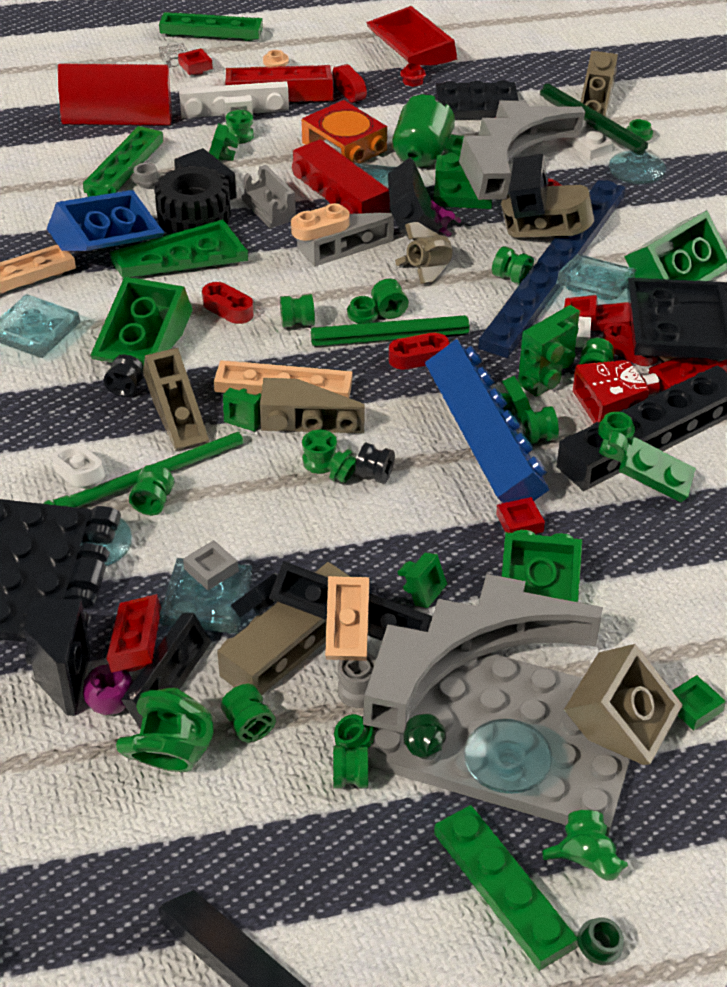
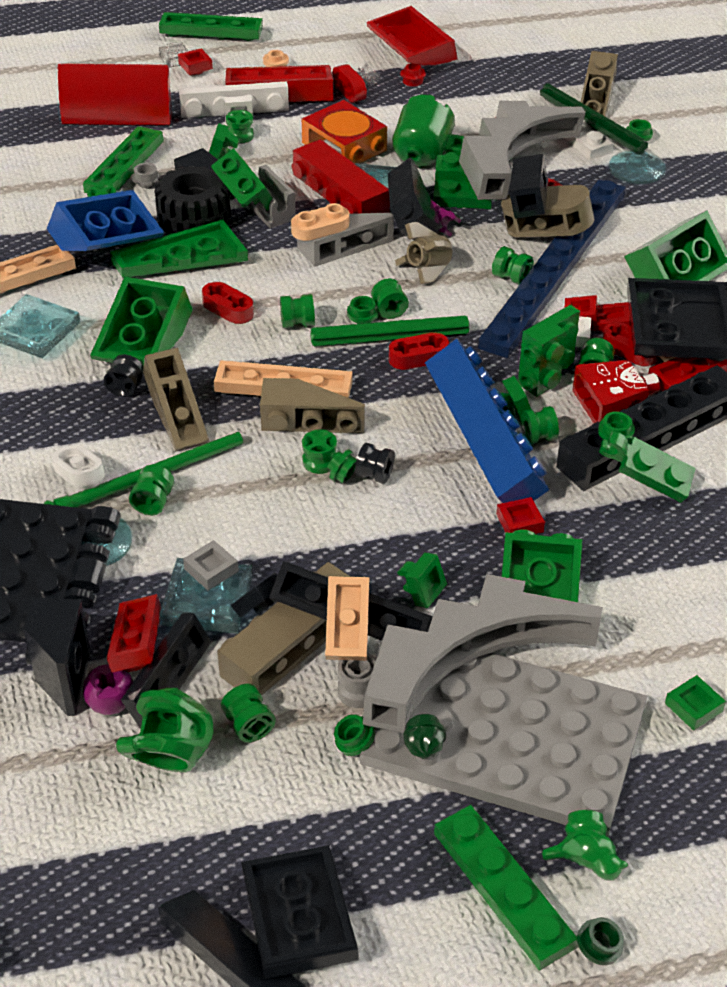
(241, 180): none -> green bracket
(242, 409): green tile -> none
(298, 912): none -> black tile
(350, 767): green wheel -> none
(369, 75): none -> clear plate
(476, 98): black plate -> none
(511, 743): clear light blue dish -> none
(595, 276): clear light blue plate -> none
(624, 704): dark tan slope -> none

